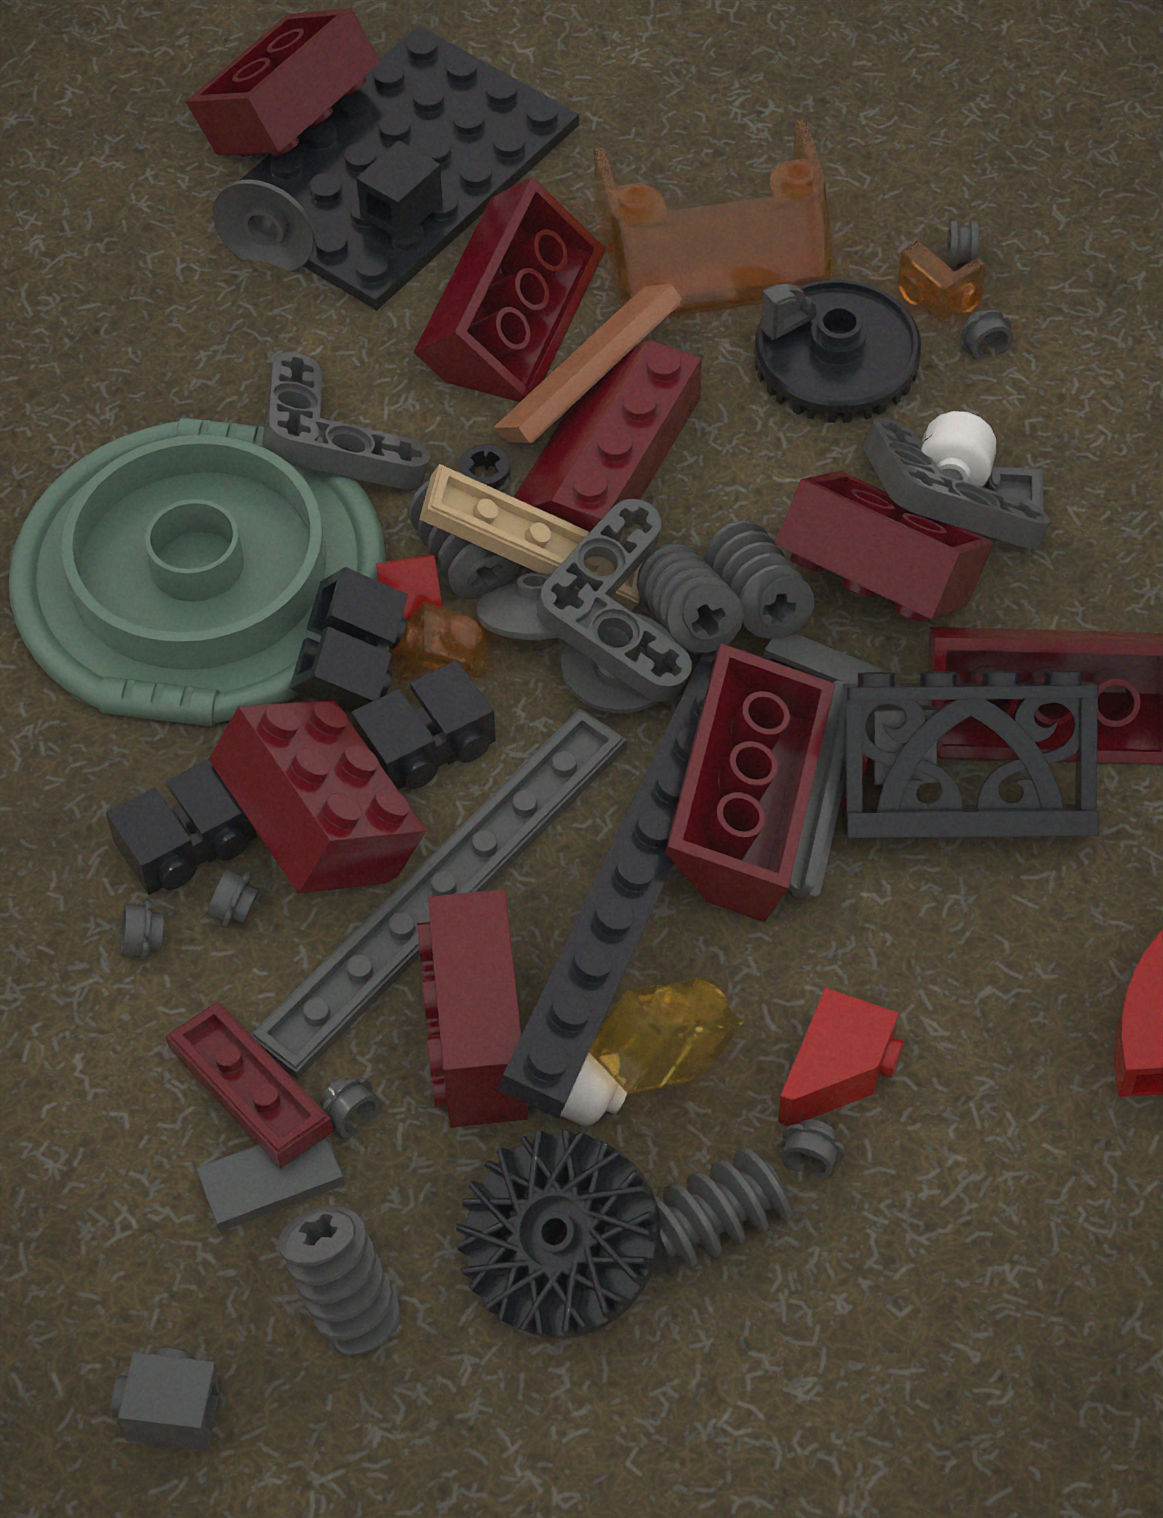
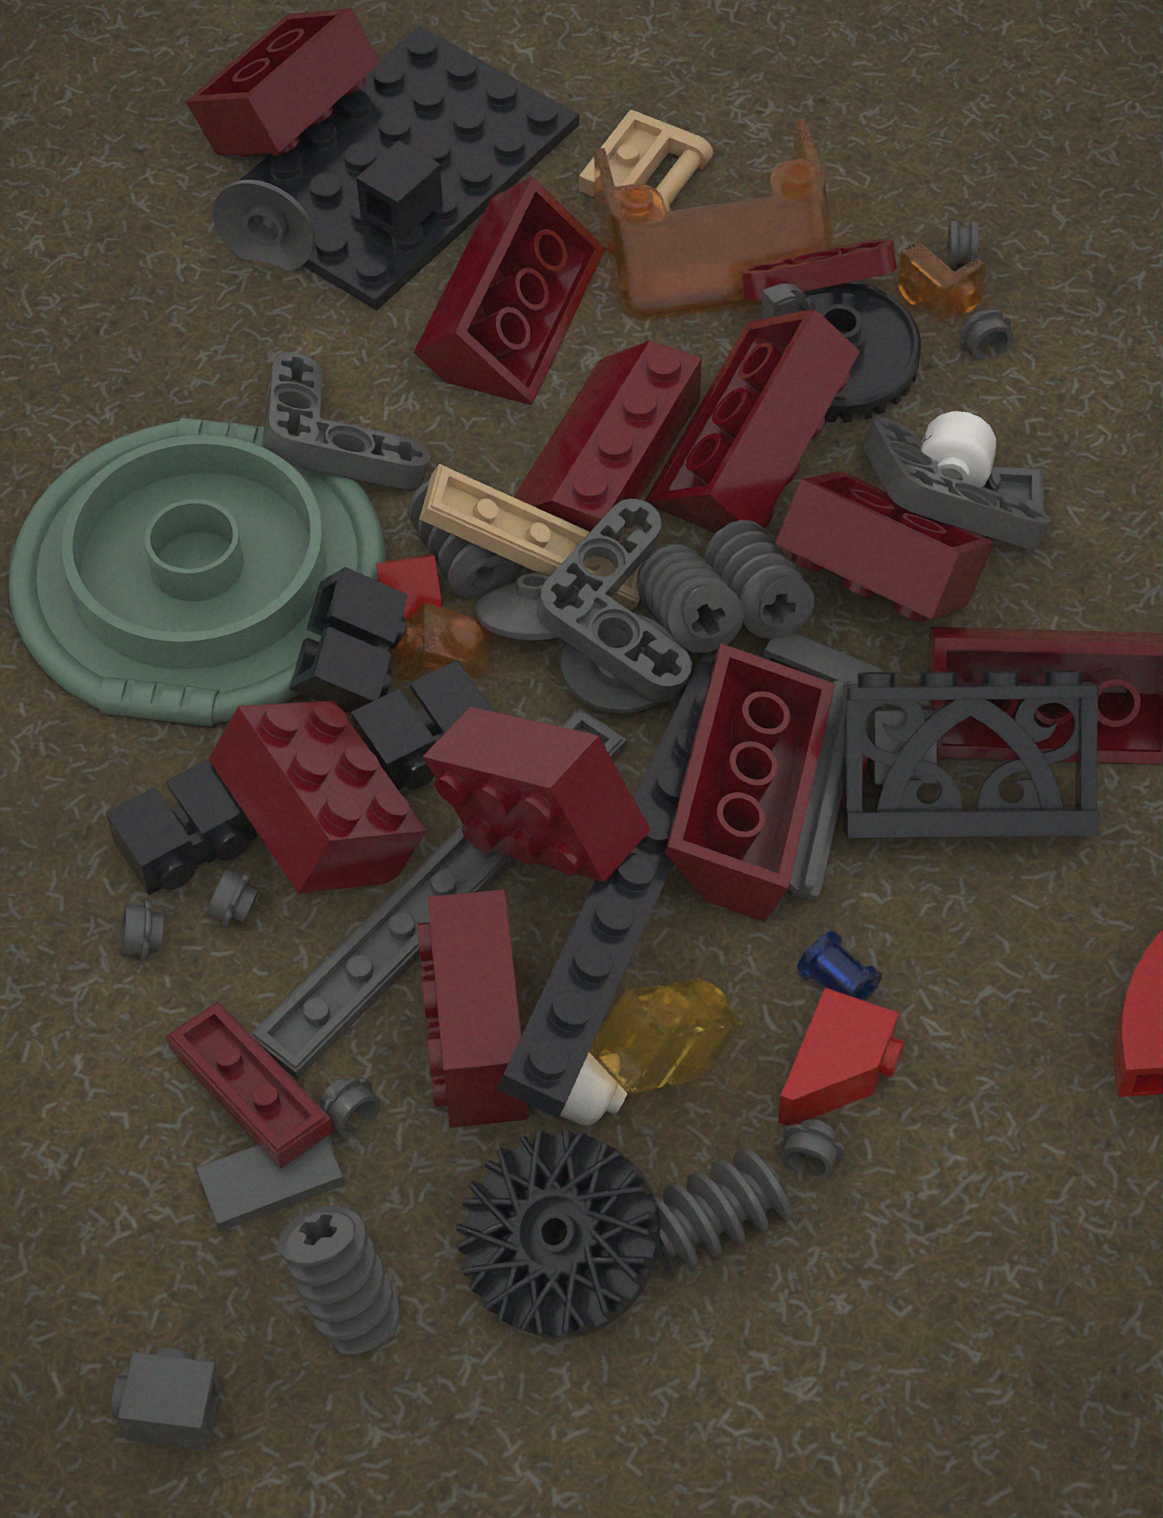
(488, 456): black bush -> none
(537, 793): none -> dark red brick
(588, 364): nougat tile -> none
(640, 147): none -> tan plate
(755, 421): none -> dark red slope
(821, 268): none -> dark red beam
(838, 969): none -> clear blue bush

